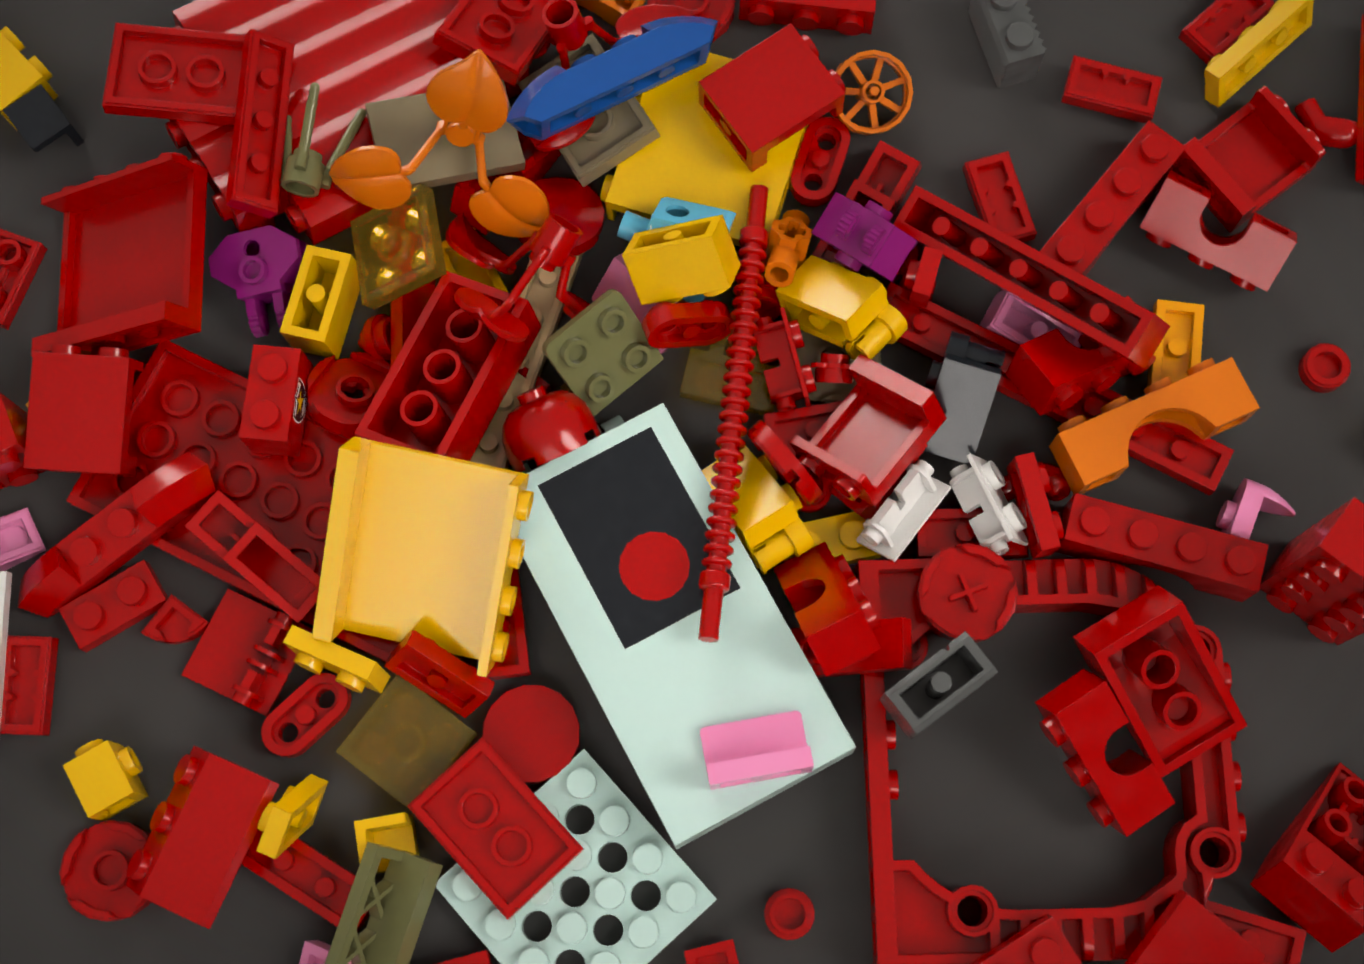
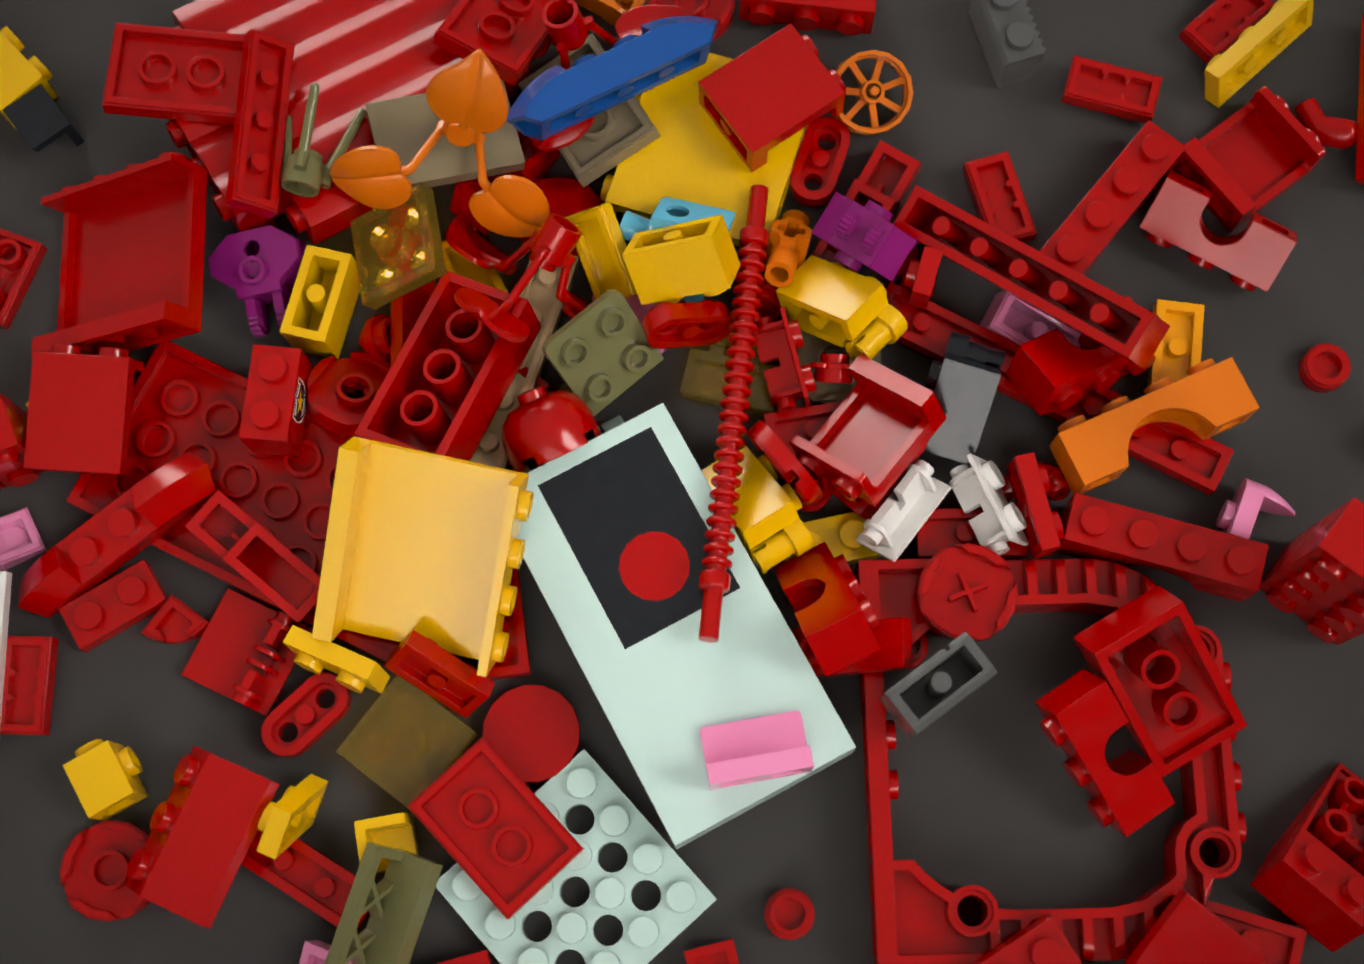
(602, 250): none -> yellow tile

